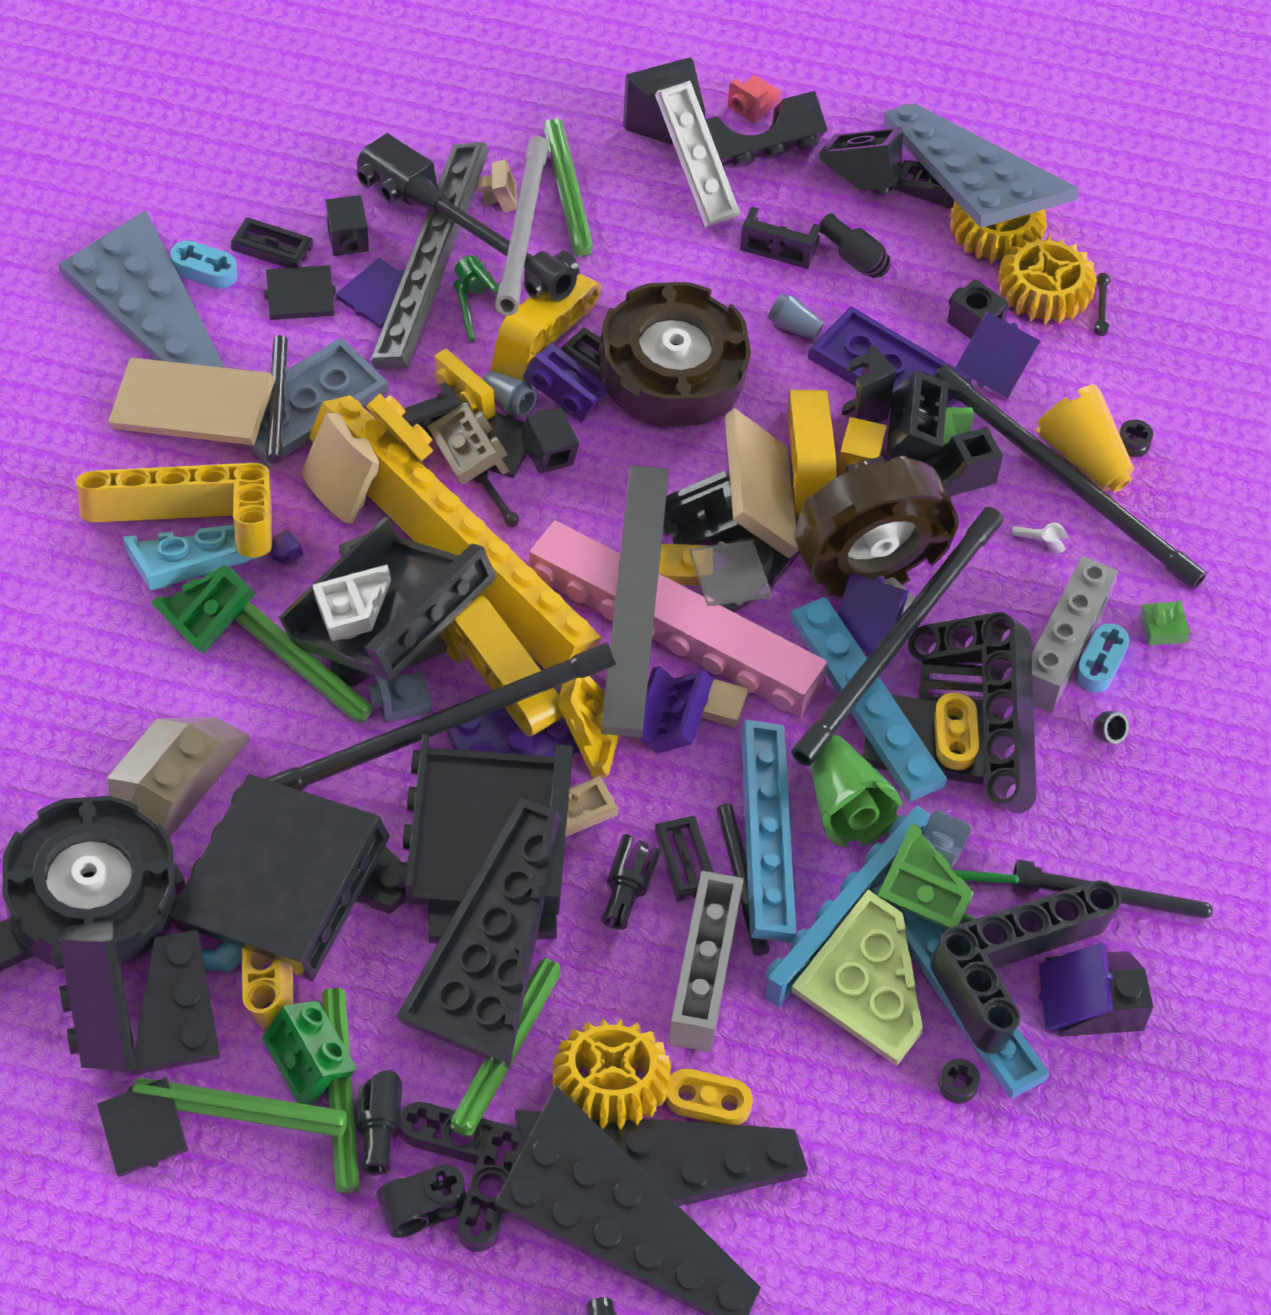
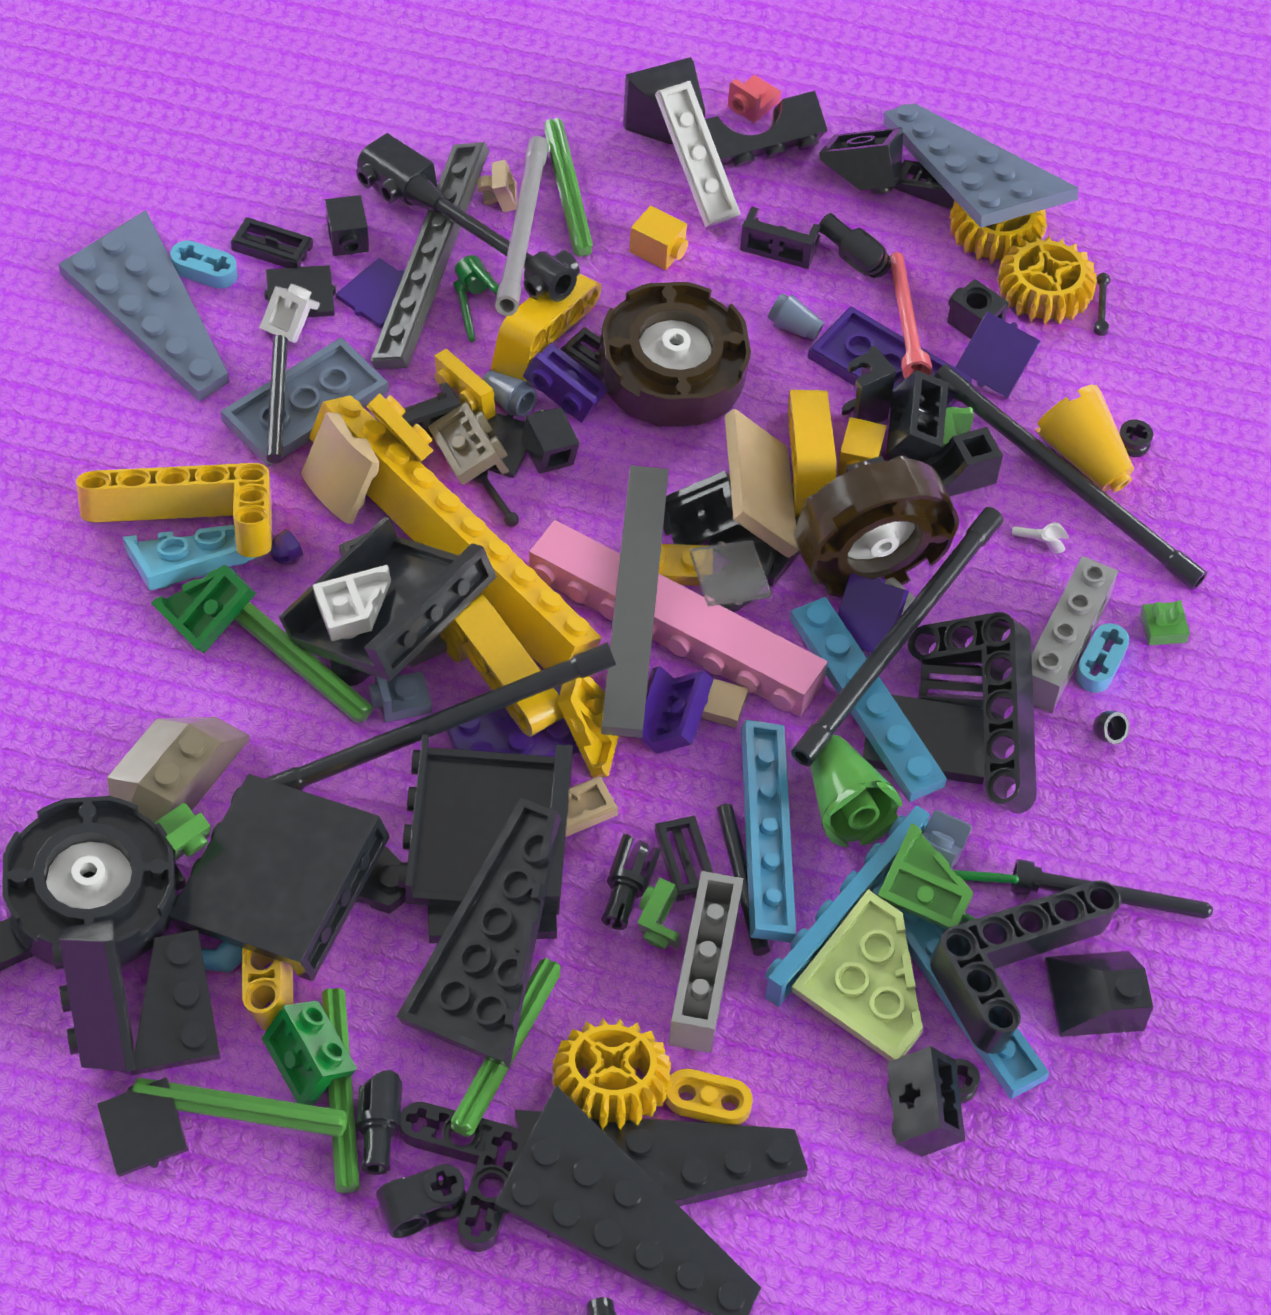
(185, 831): none -> bright green bracket
(191, 401): tan tile -> none
(288, 311): none -> white bracket
(656, 905): none -> bright green bracket
(658, 238): none -> yellow brick
(914, 357): none -> coral piece
(925, 1101): none -> black brick
(956, 734): yellow plate -> none
(1075, 987): dark purple piece -> none

